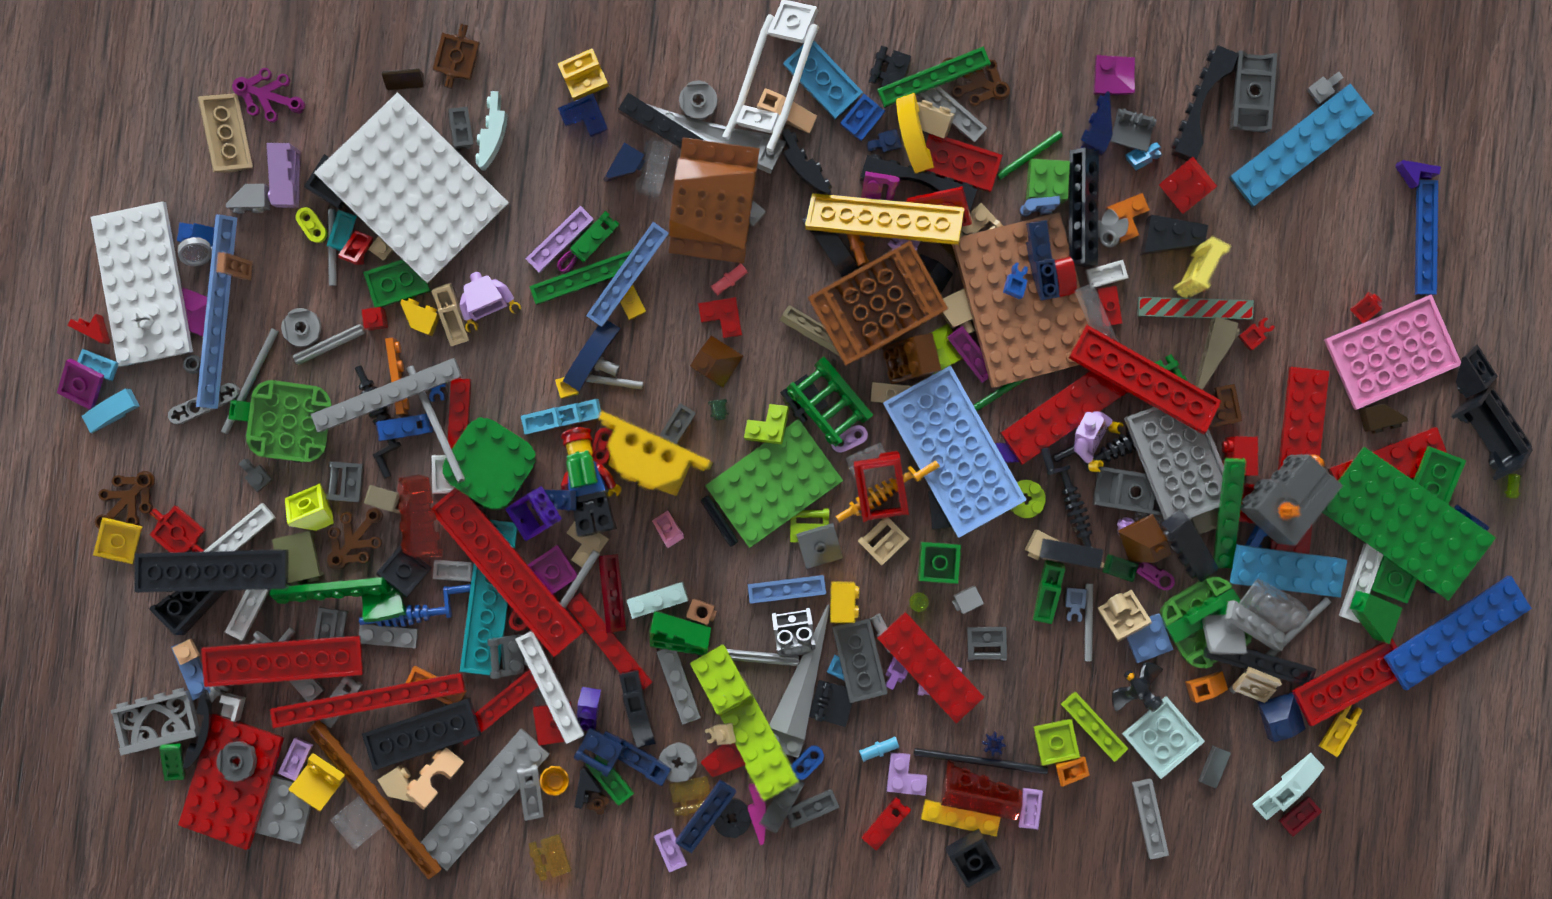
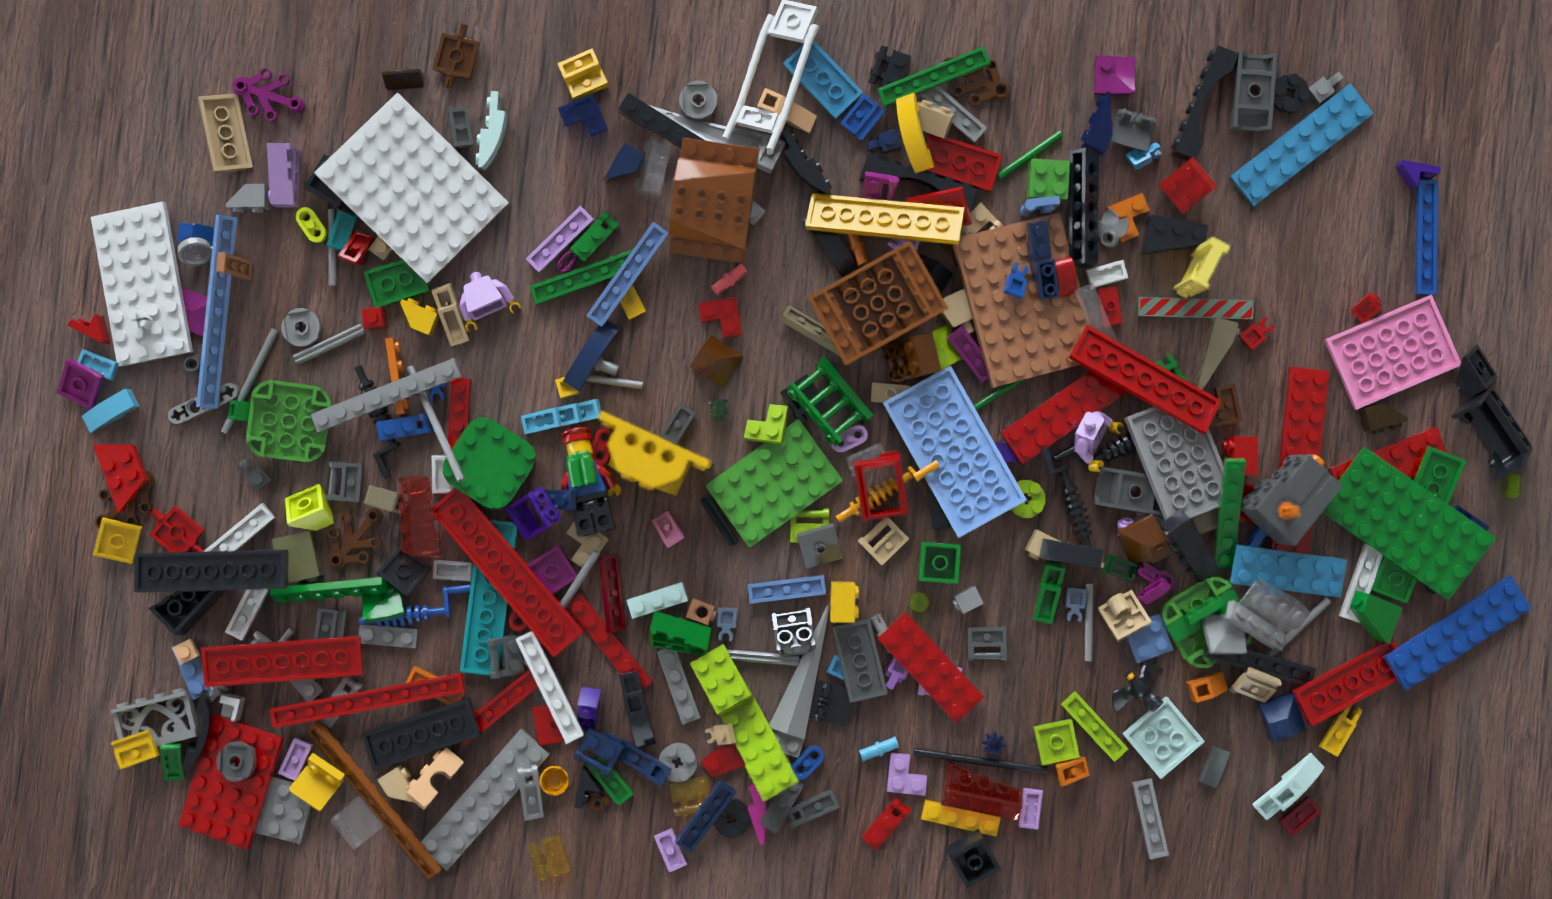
(122, 472): none -> red wing
(135, 749): none -> yellow plate
(726, 619): none -> sand blue plate
(1153, 591): none -> magenta beam
(1299, 88): none -> black plate

